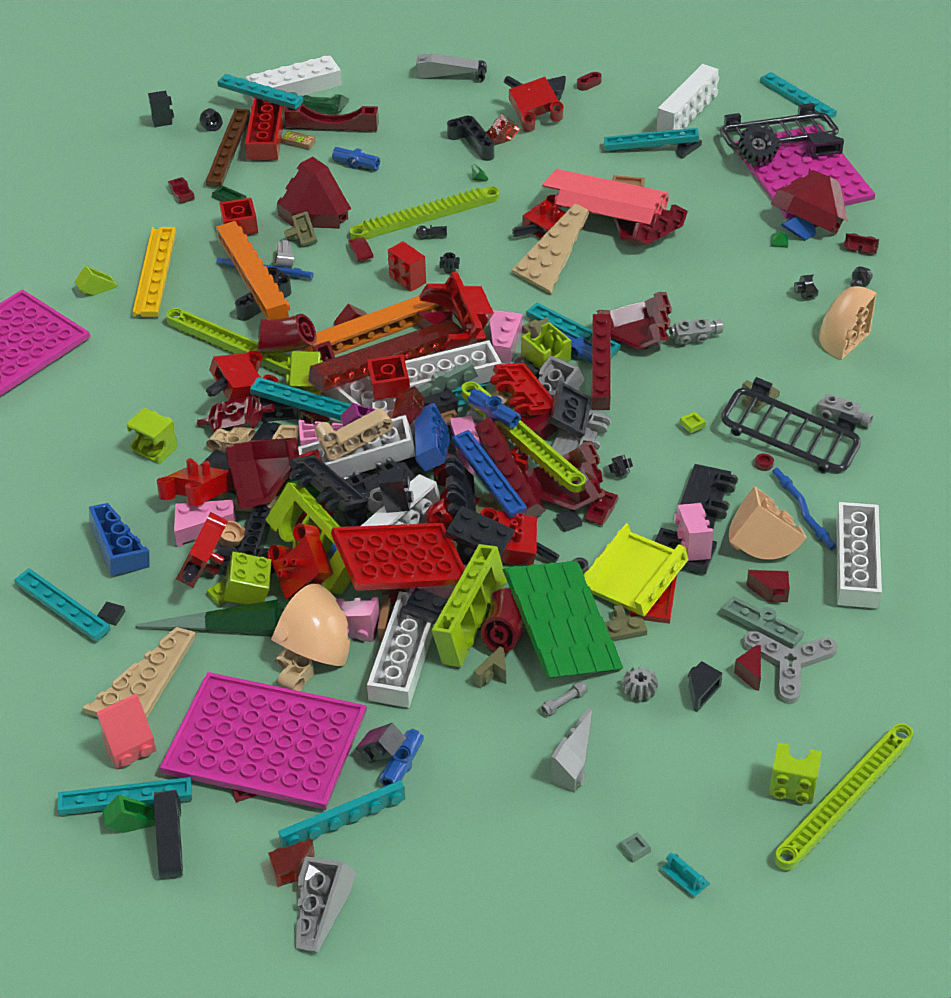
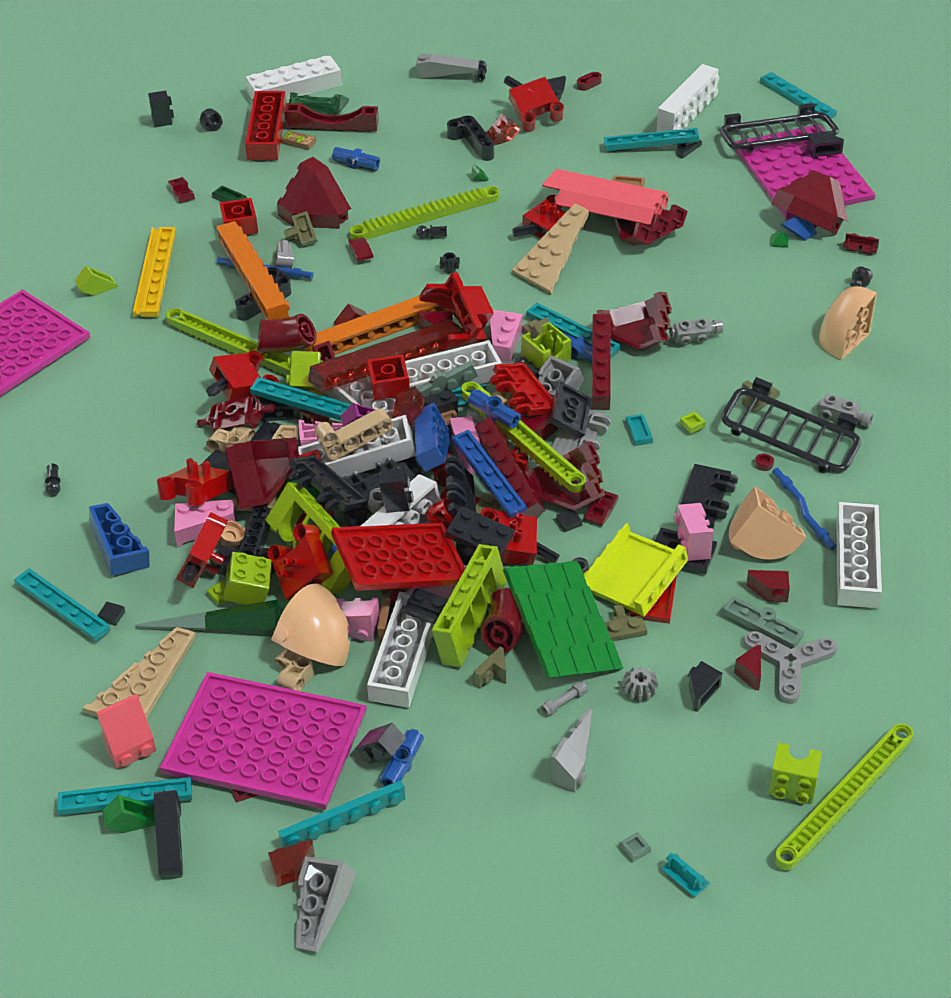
(52, 480): none -> black pin
(154, 435): lime piece -> none
(228, 148): reddish brown plate -> none
(260, 91): teal plate -> none
(407, 266): red brick -> none
(620, 465): black gear -> none
(639, 429): none -> teal tile
(764, 139): black bush -> none
(806, 286): black piece -> none

